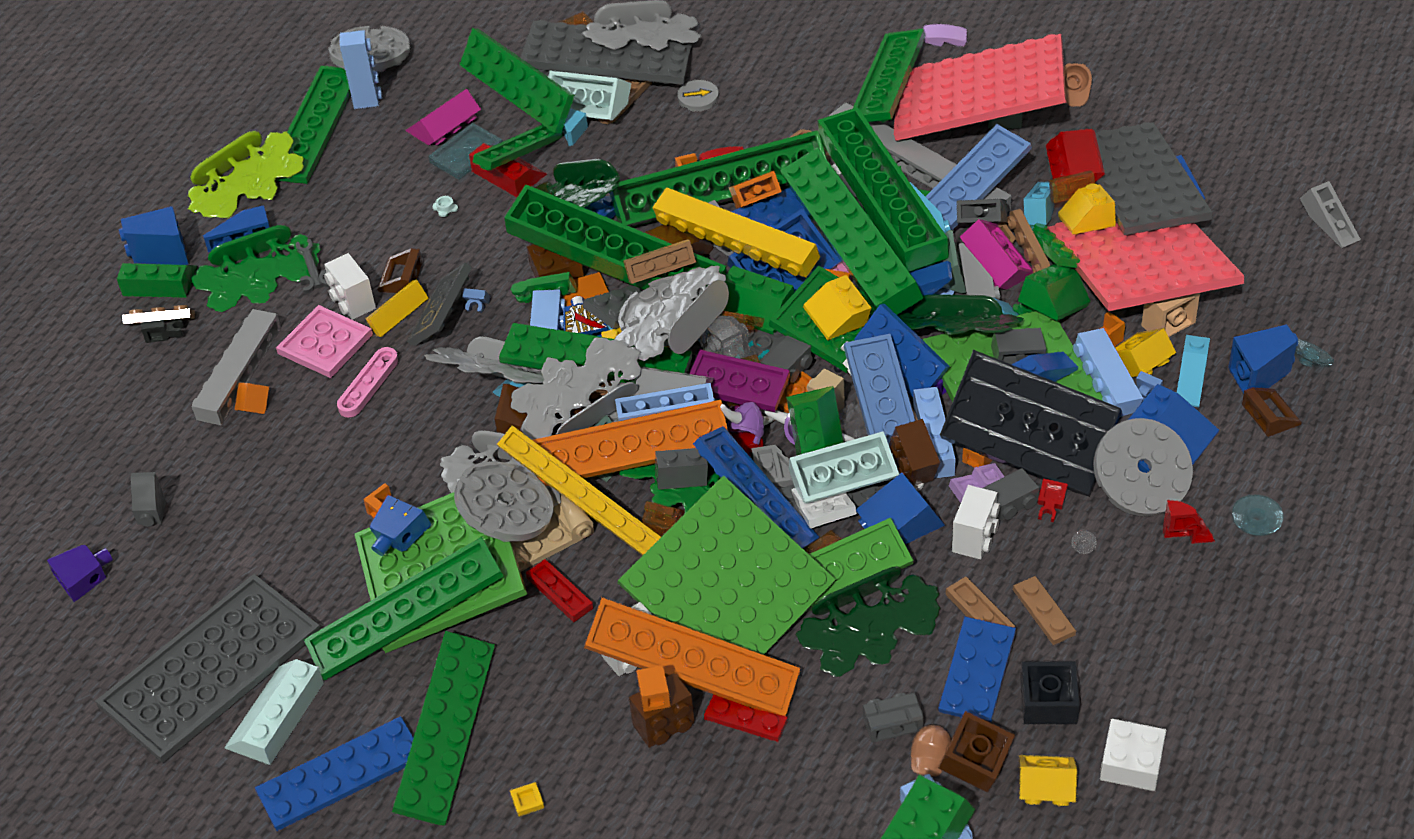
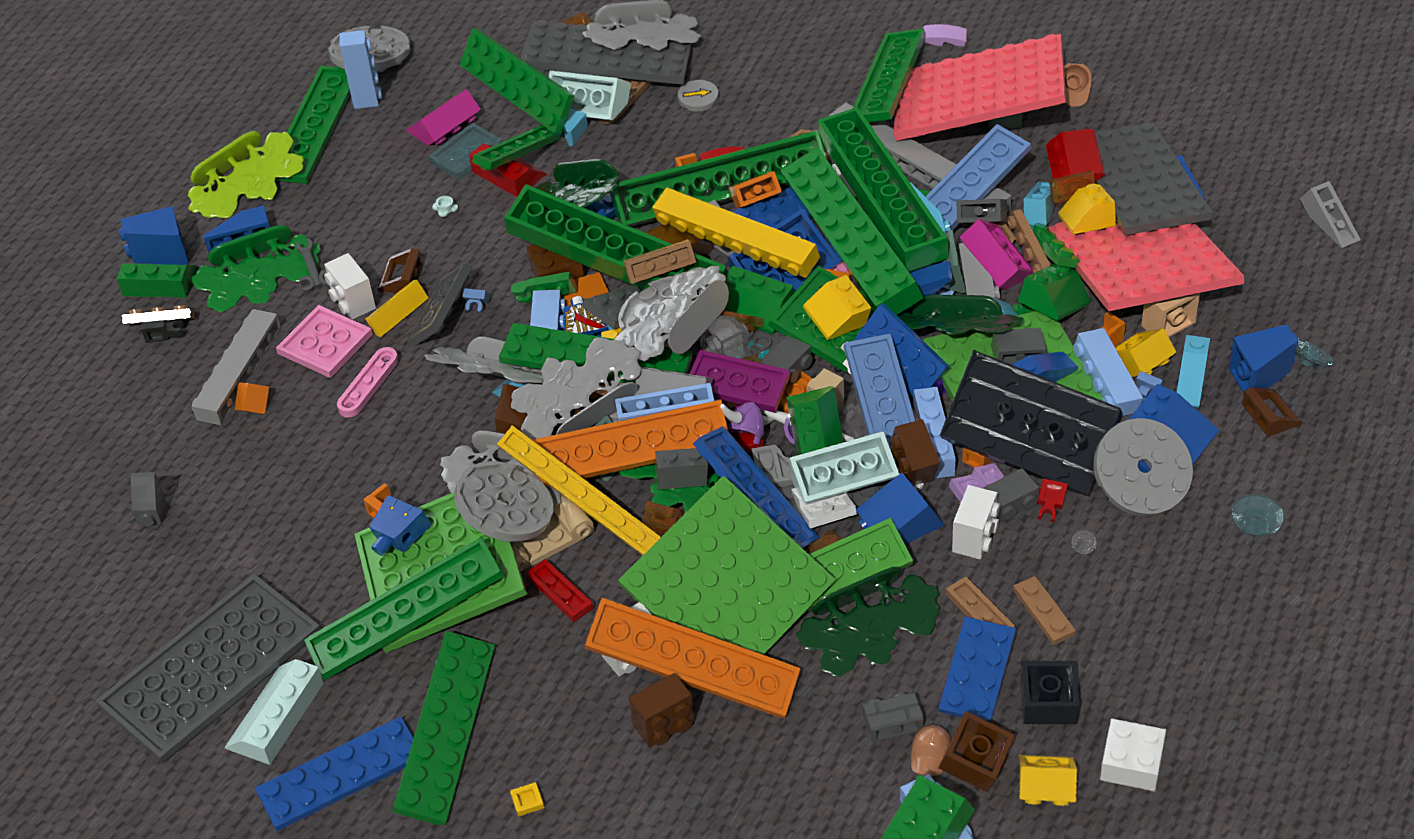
(79, 570): dark purple torso -> none
(653, 688): orange panel -> none
(745, 718): red plate -> none
(1185, 521): red slope -> none

